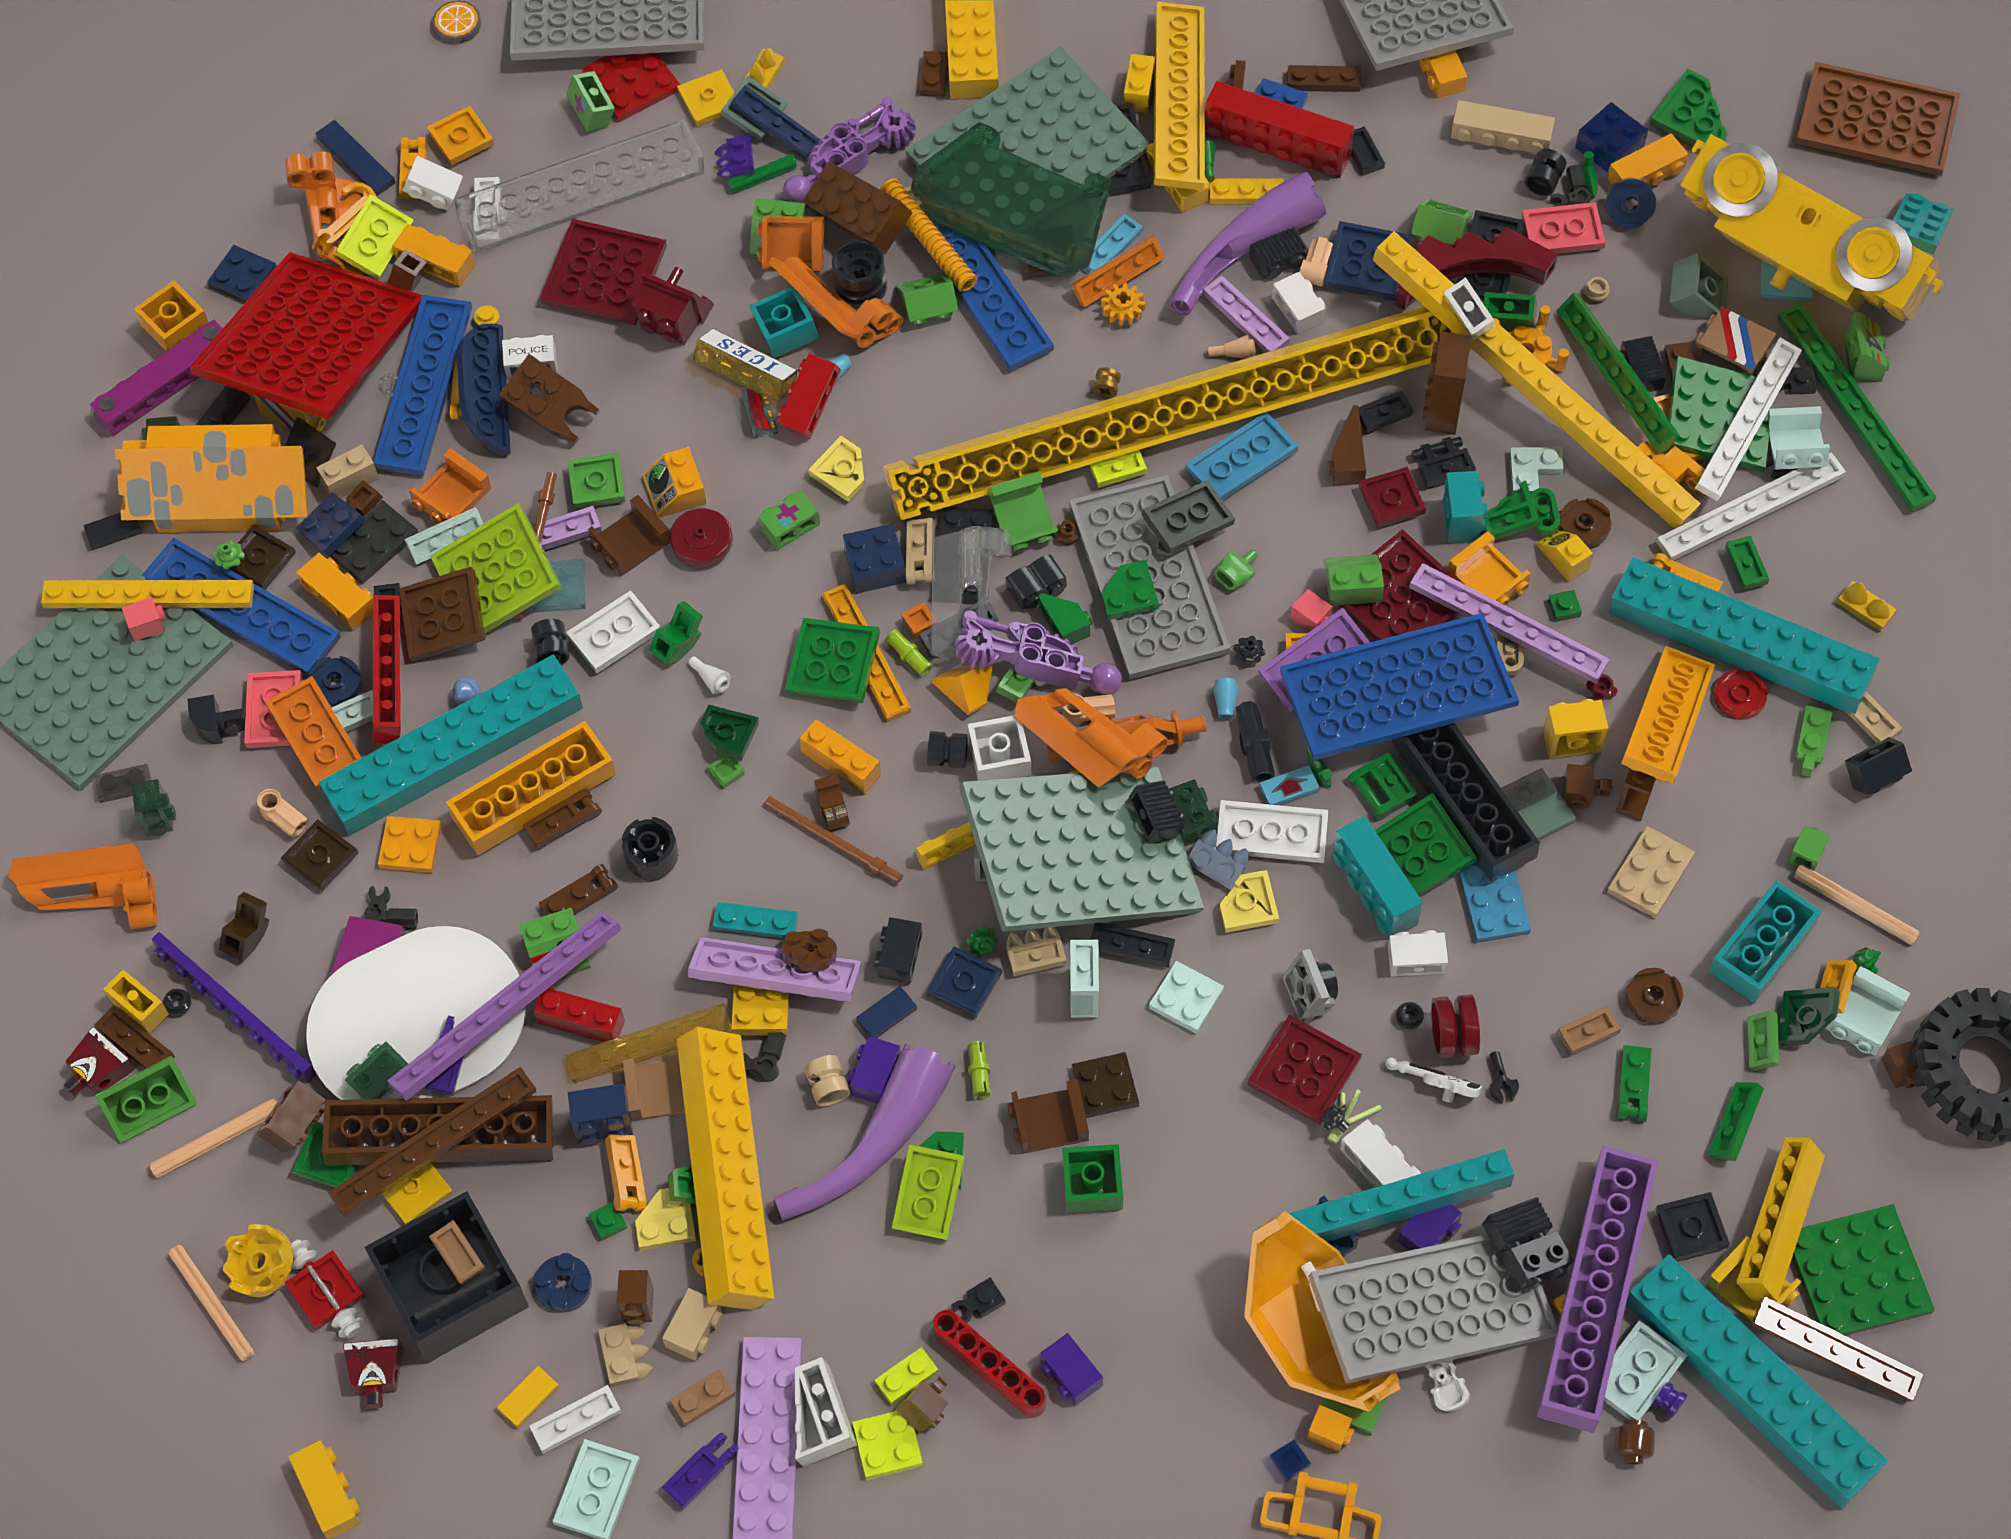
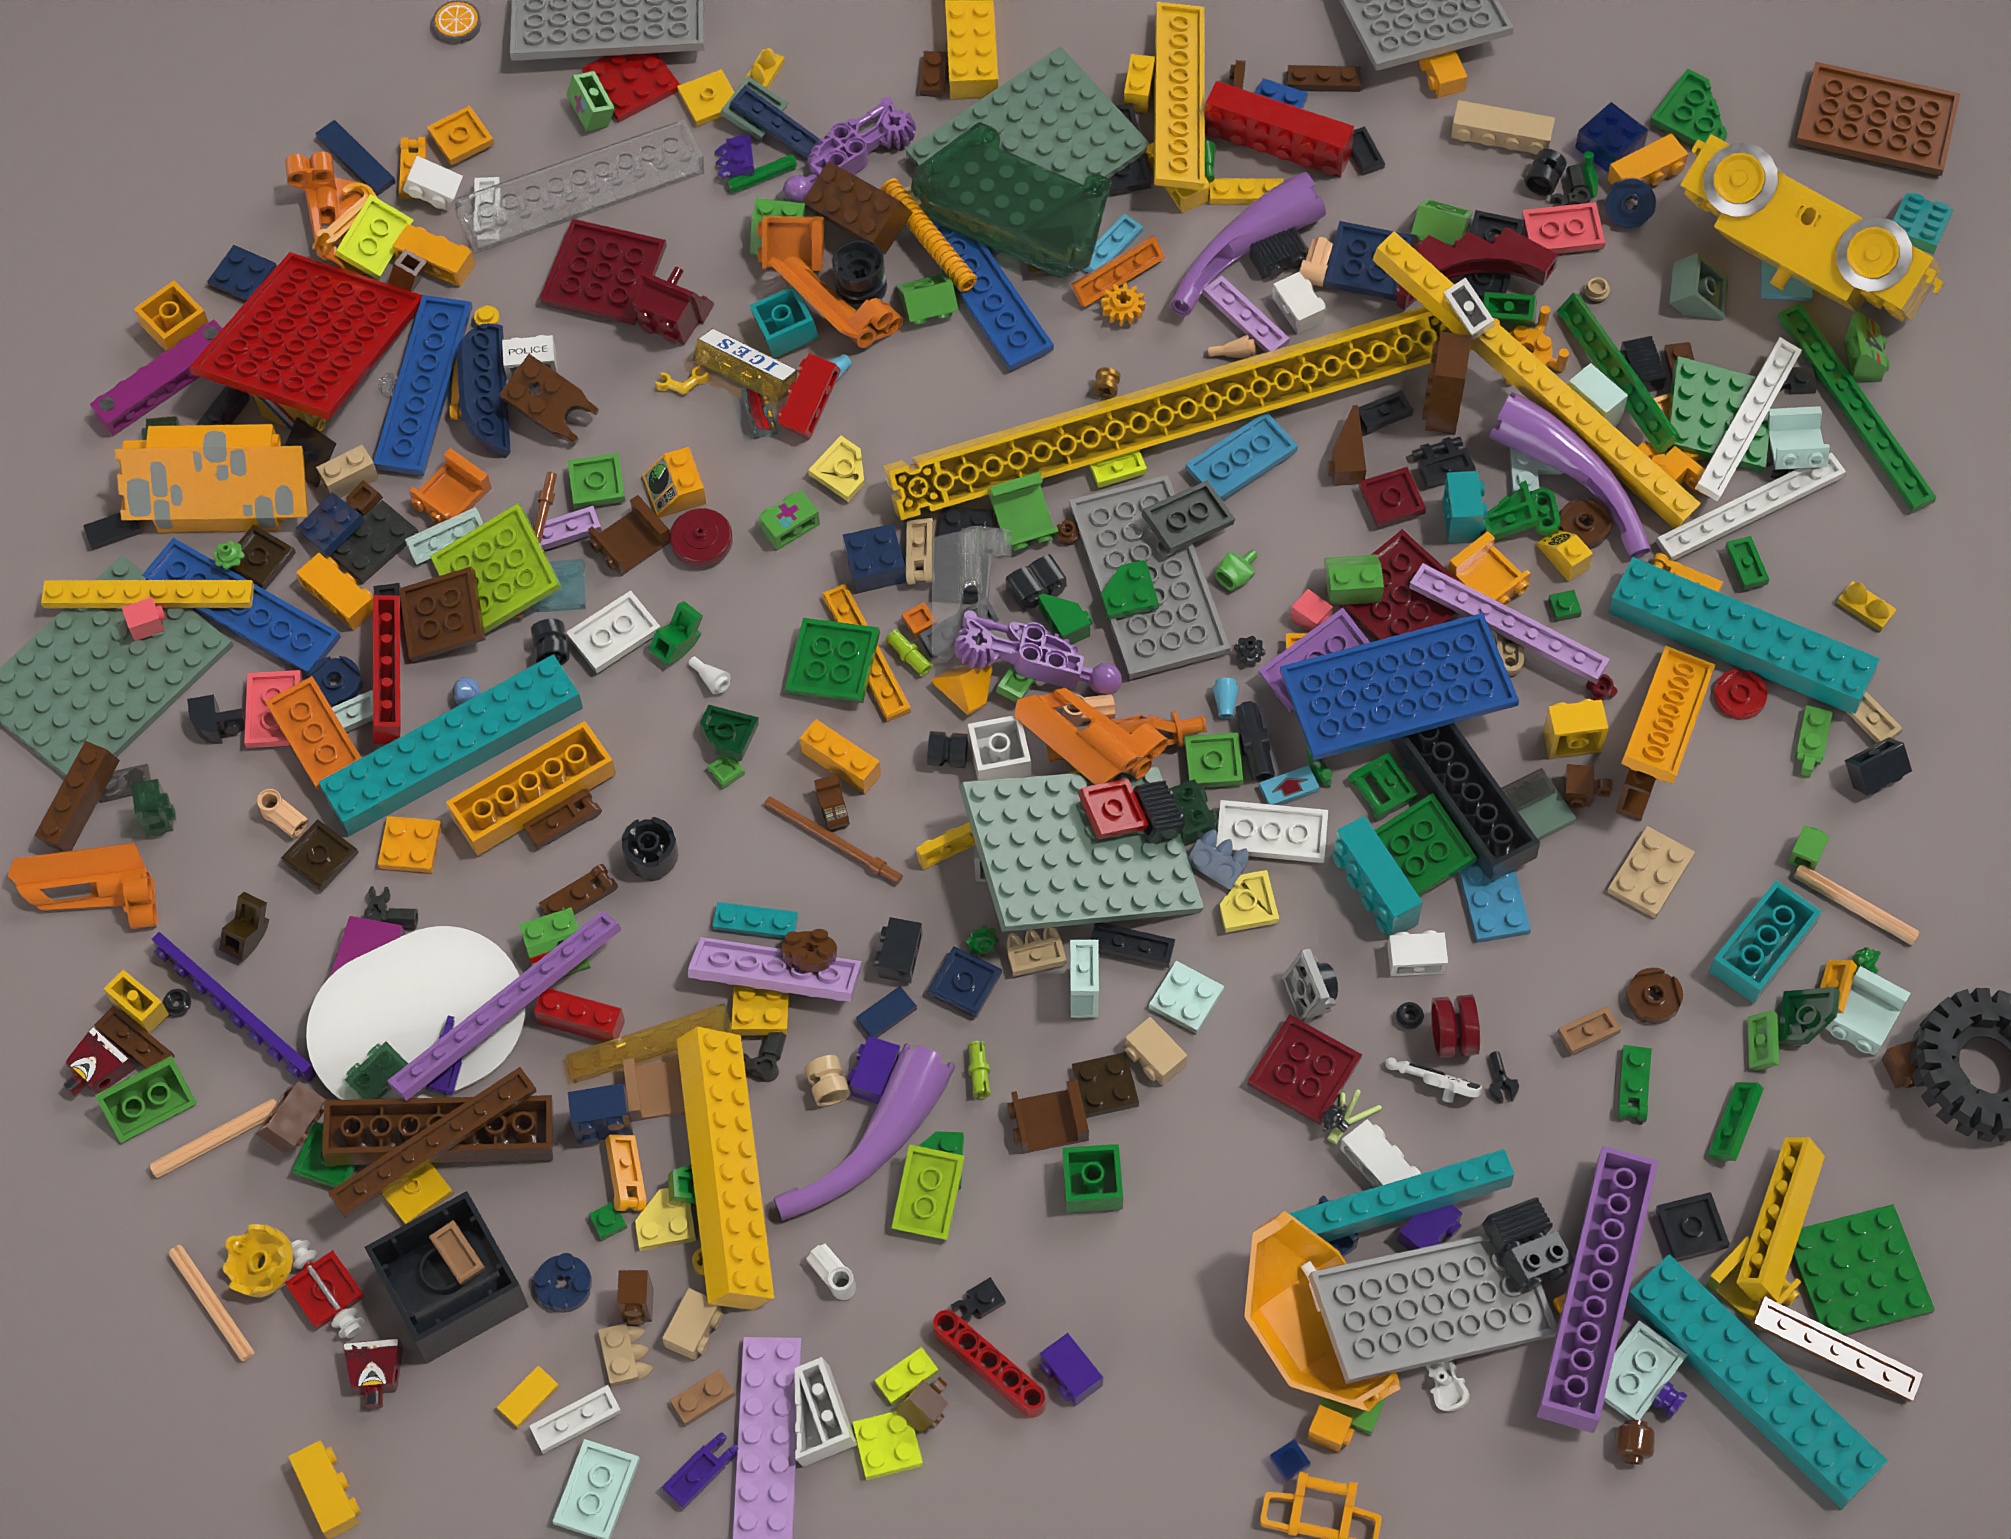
(77, 797): none -> reddish brown brick
(685, 387): none -> yellow arm
(831, 1271): none -> white piece
(1113, 808): none -> plate
(1155, 1052): none -> tan brick
(1214, 760): none -> bright green plate
(1547, 439): none -> medium lavender brick
(1600, 393): none -> light aqua brick
(1736, 340): panel -> none

